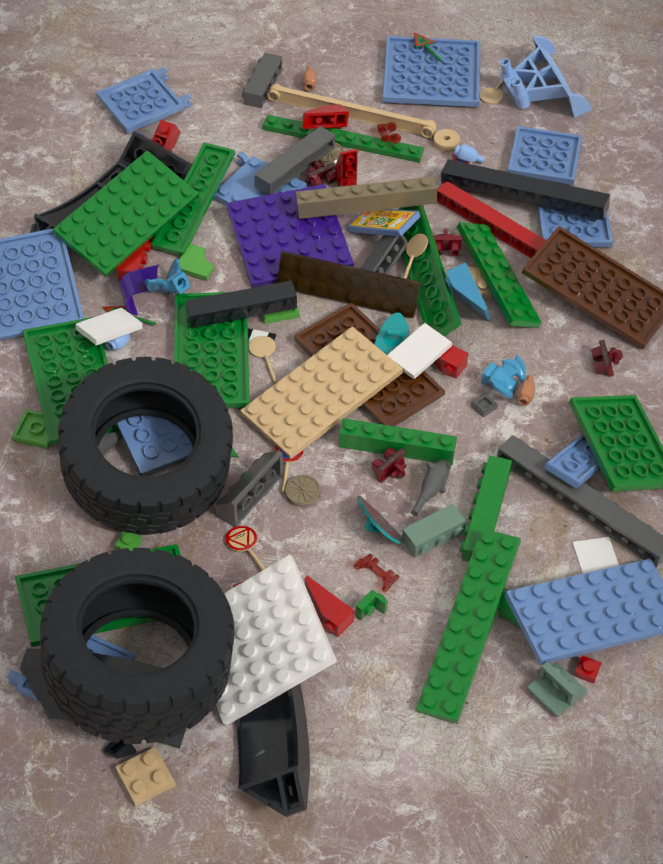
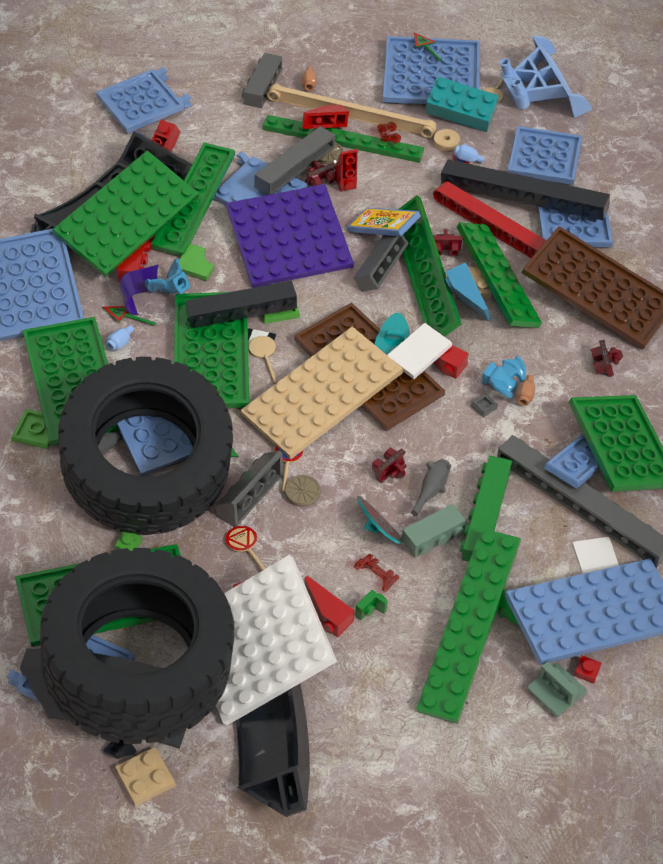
(108, 326): white tile -> none
(349, 284): dark brown plate -> none
(366, 197): dark tan brick -> none
(380, 437): green brick -> none
(415, 248): tan piece -> none
(462, 104): none -> teal brick

